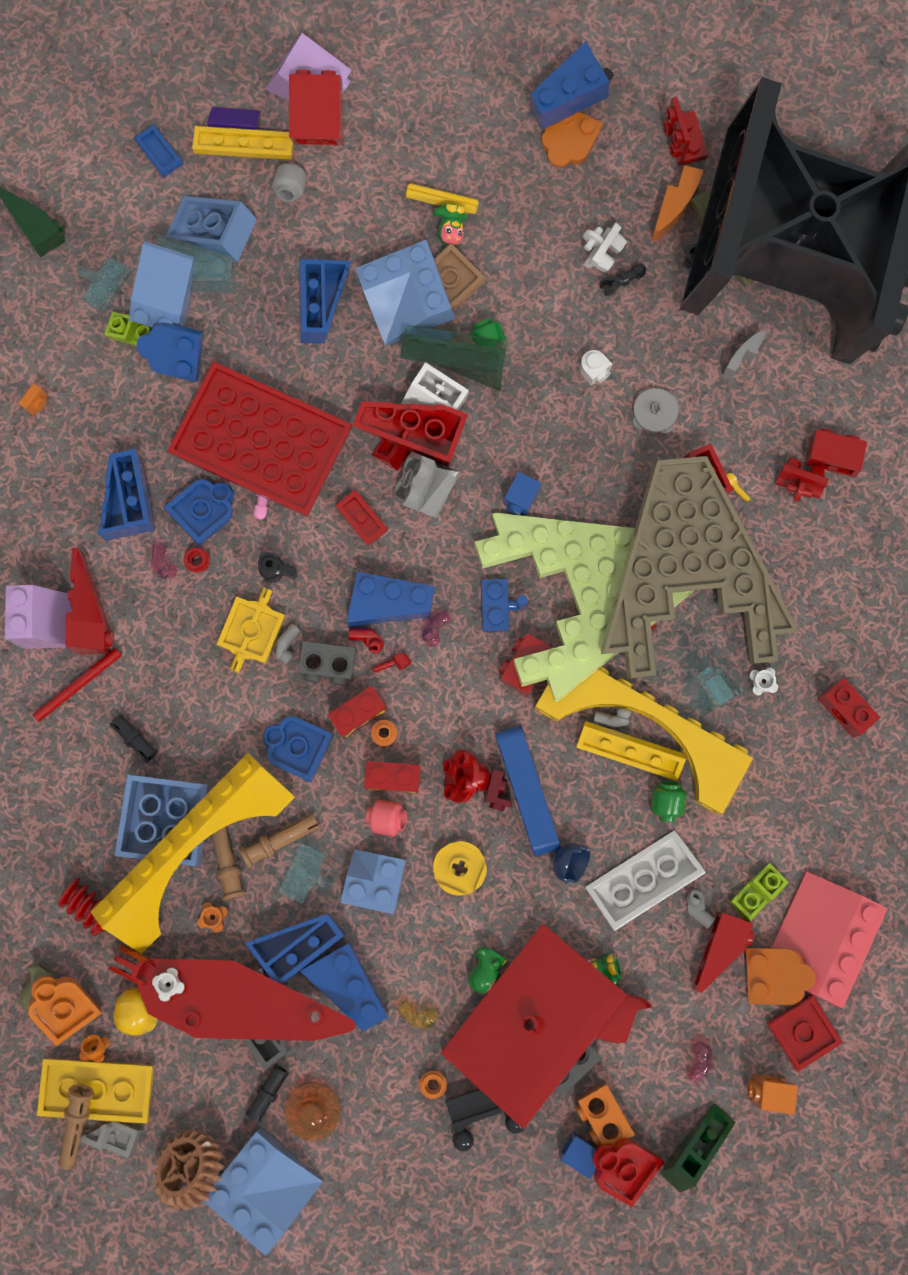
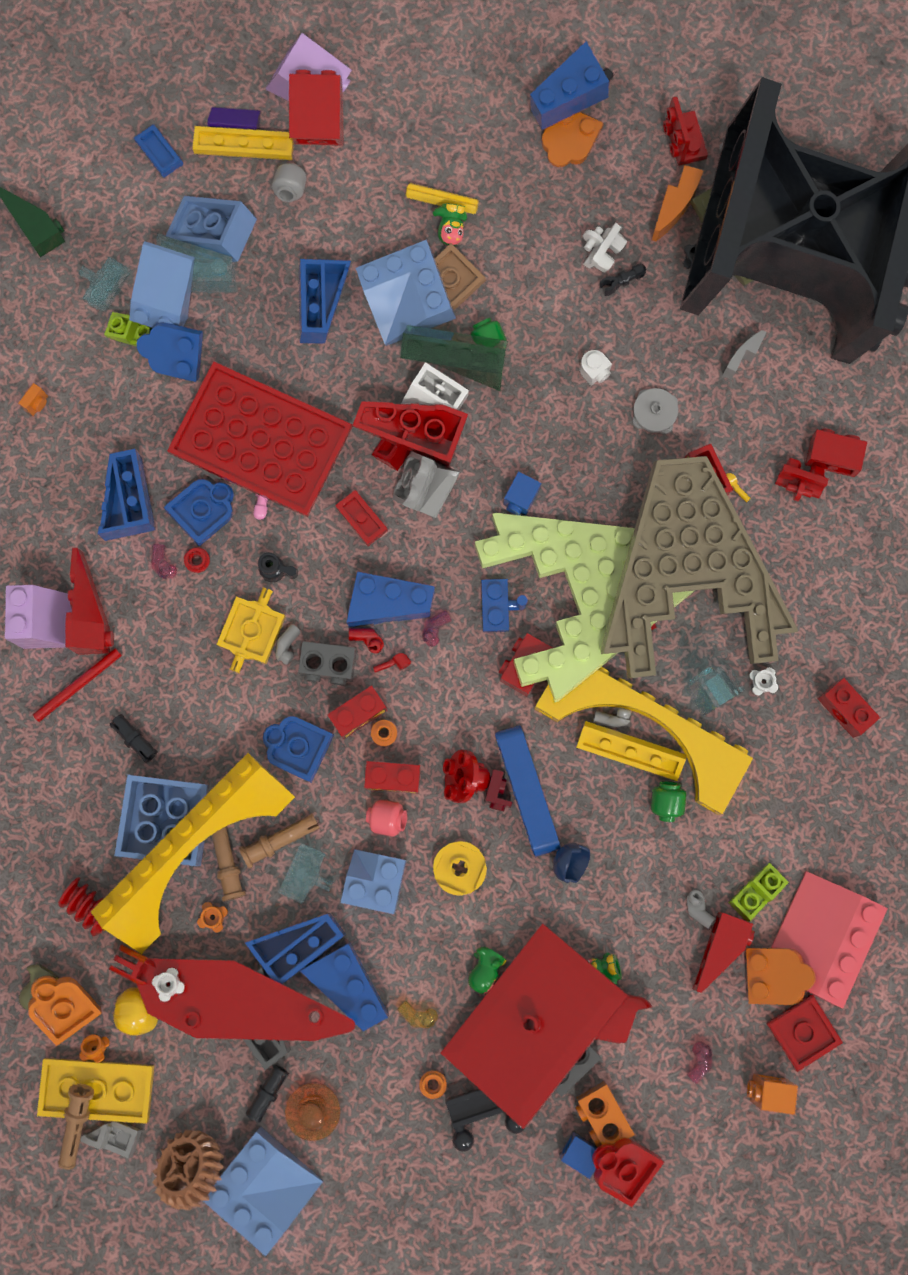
(644, 880): white slope -> none
(697, 1149): dark green slope -> none

